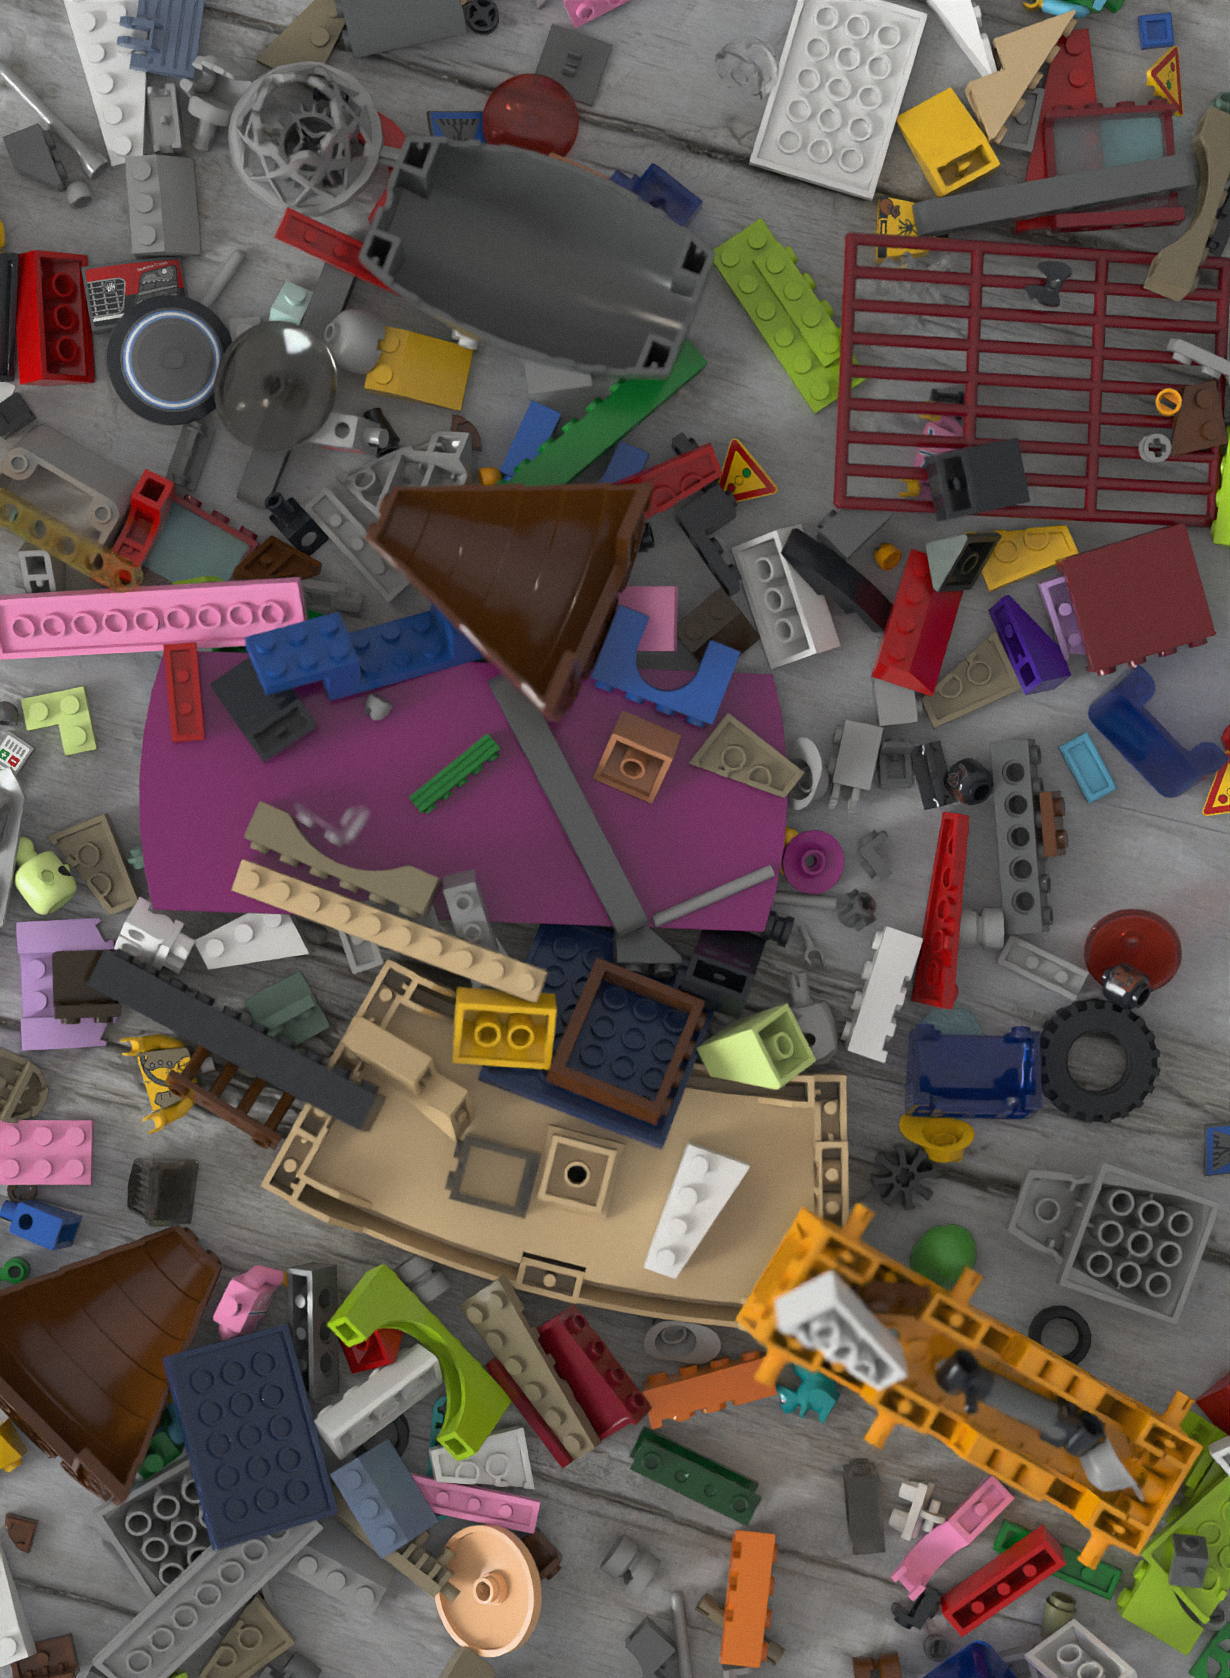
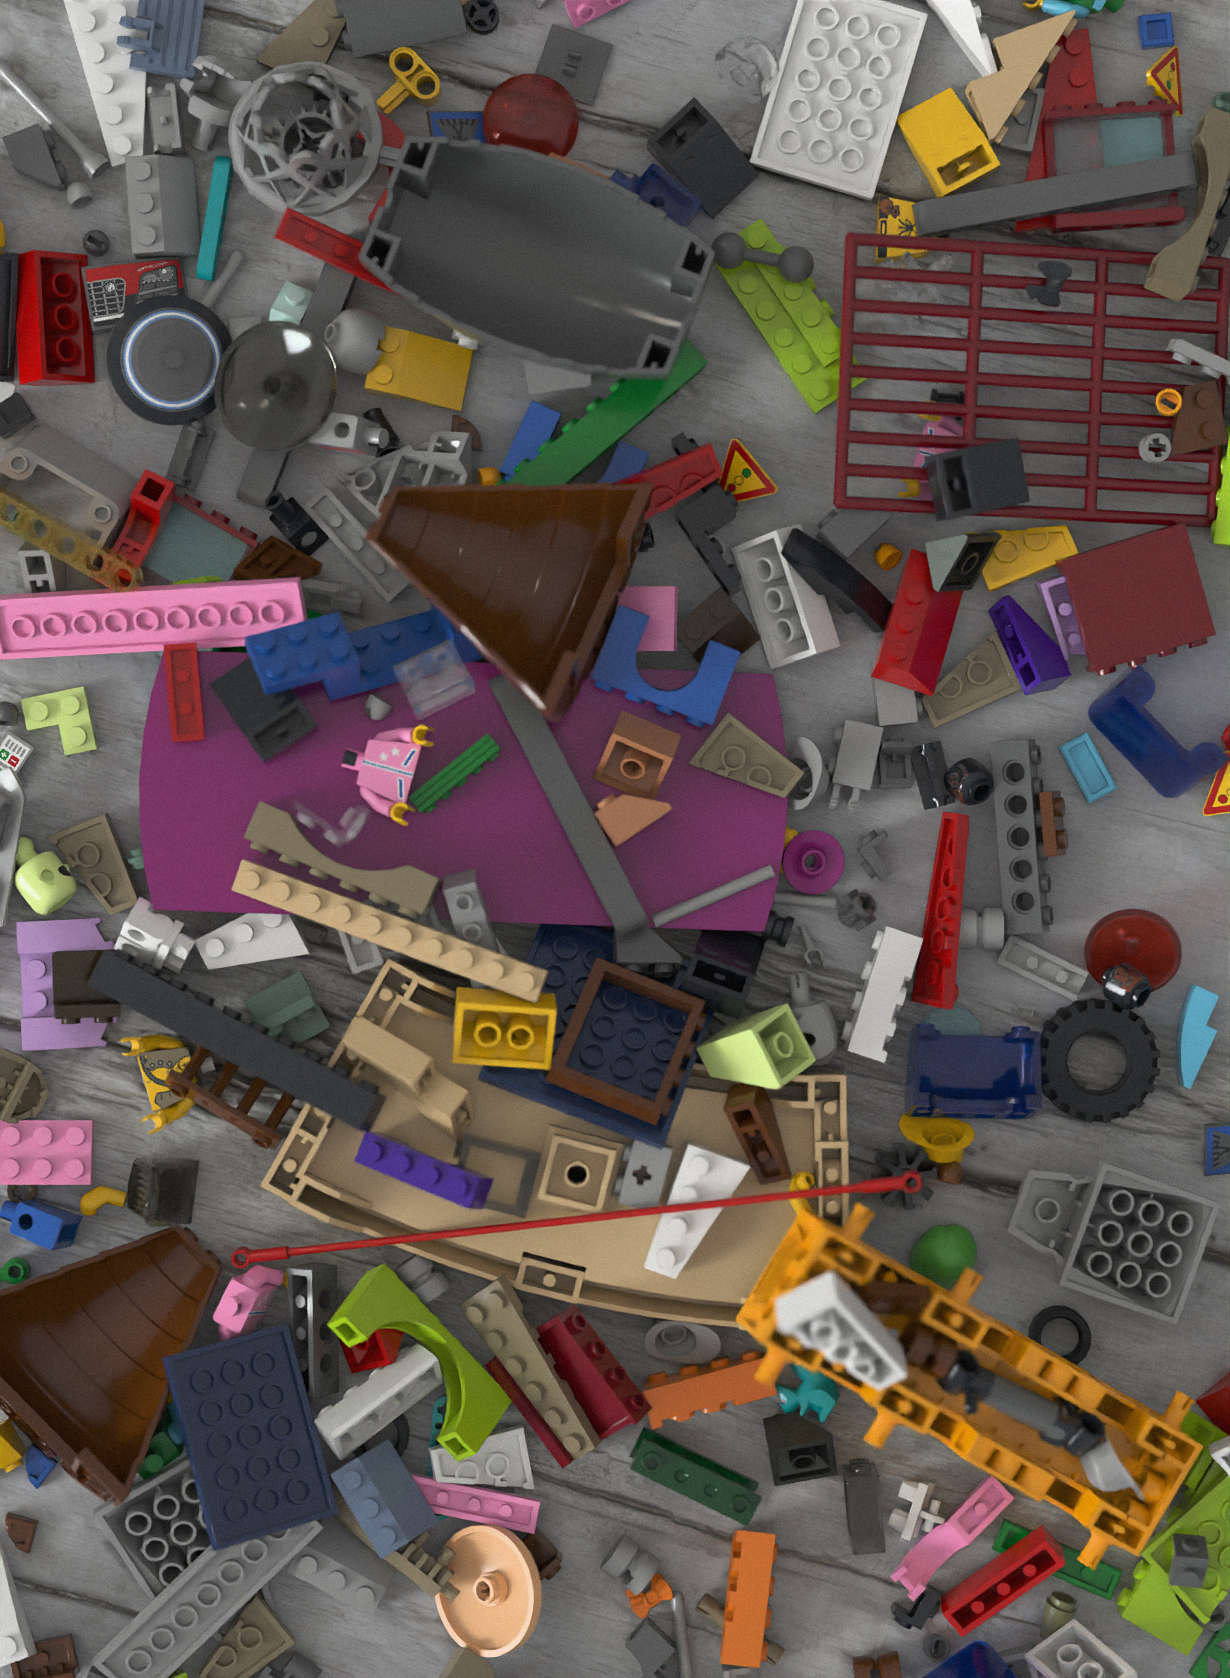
(38, 1465): none -> blue tile
(91, 248): none -> dark grey hinge
(100, 1196): none -> yellow arm
(215, 218): none -> teal beam
(388, 768): none -> bright pink torso
(409, 82): none -> yellow beam
(424, 1171): none -> dark purple arch
(434, 679): none -> clear bracket
(627, 815): none -> nougat slope
(643, 1602): none -> orange piece
(648, 1192): none -> light grey brick
(702, 157): none -> black slope
(757, 1131): none -> reddish brown slope
(793, 264): none -> dark grey piece
(798, 1449): none -> pearl dark grey slope
(801, 1181): none -> yellow arm
(865, 1186): none -> red piece
(928, 1351): none -> reddish brown wheel
(950, 1173): none -> clear orange hinge
(1193, 1035): none -> medium azure slope

